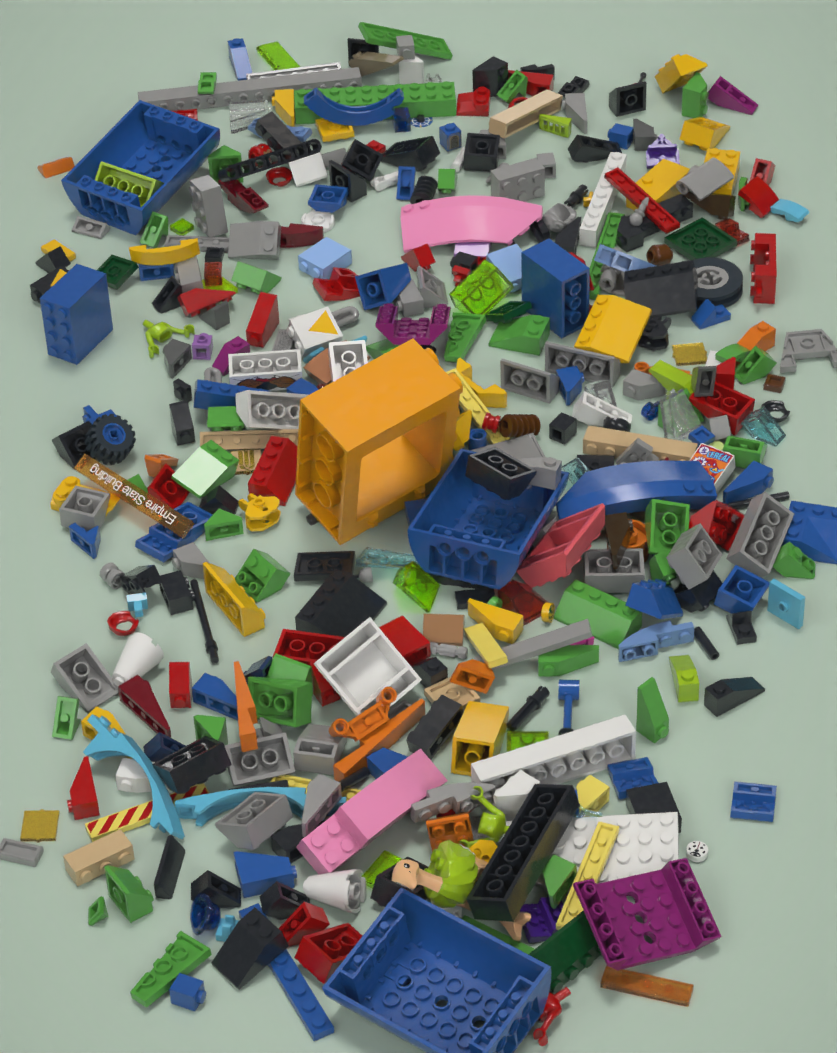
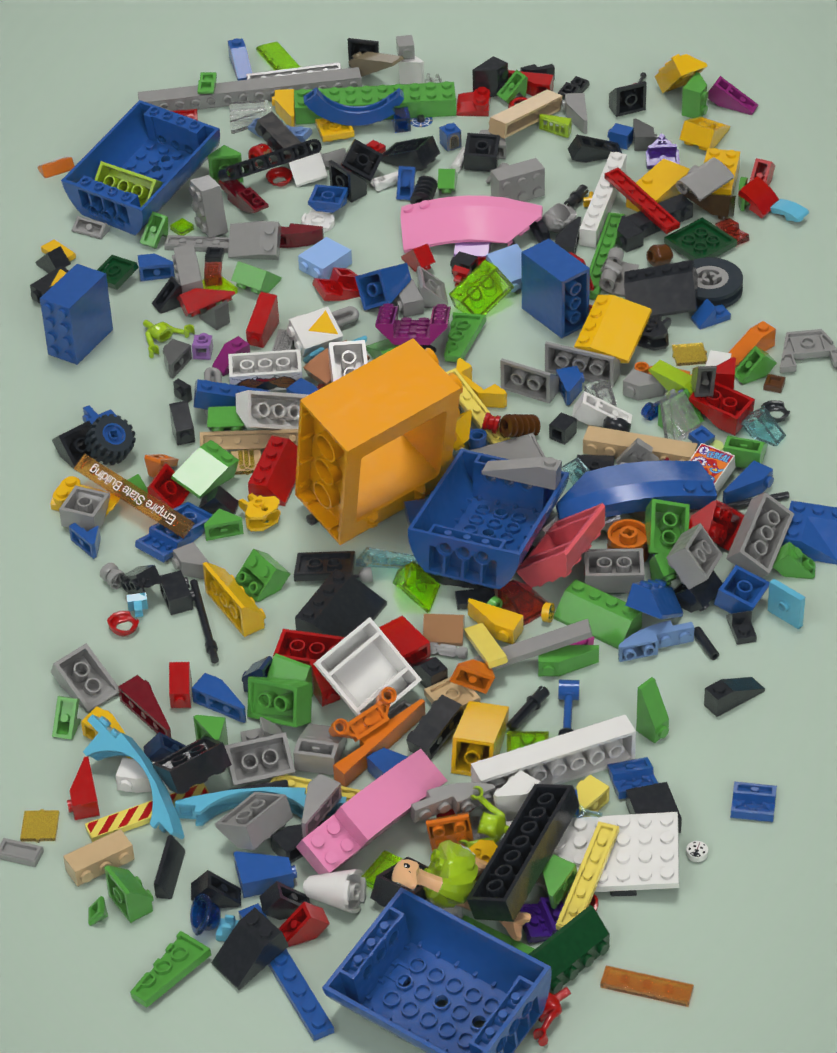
(136, 658): white cone -> none
(165, 255): yellow slope -> none
(187, 992): blue brick -> none
(246, 711): orange slope -> none
(326, 950): red slope -> none
(354, 778): black piece -> none
(386, 37): bright green tile -> none
(499, 473): black slope -> none
(507, 311): dark green plate -> none
(522, 334): bright green slope -> none
(548, 163): light grey brick -> none
(617, 533): dark brown slope -> none
(619, 260): medium blue slope -> none
(636, 218): light grey bar -> none
(666, 901): magenta slope -> none
(684, 678): lime slope -> none
(720, 427): light grey slope -> none
(730, 351): bright green slope -> none
(765, 268): red brick -> none

